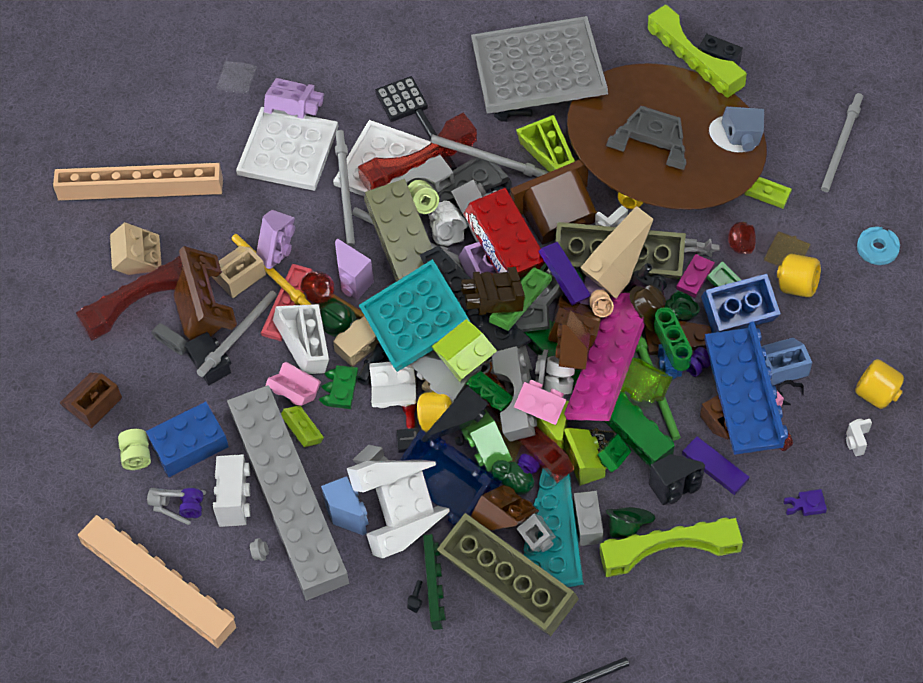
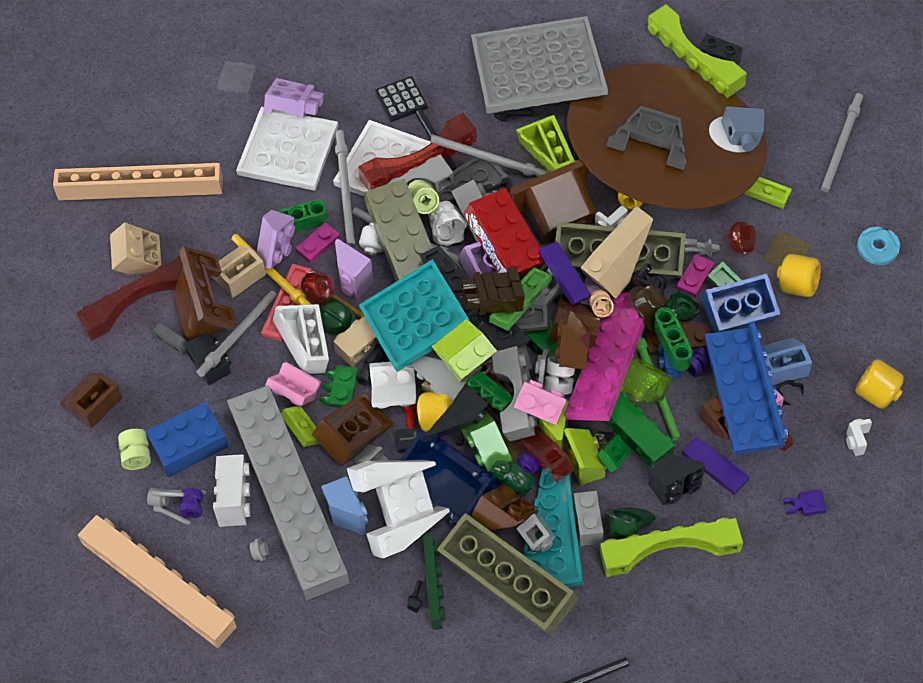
(307, 215): none -> green beam
(317, 243): none -> dark pink plate
(351, 428): none -> reddish brown slope
(370, 241): none -> white head

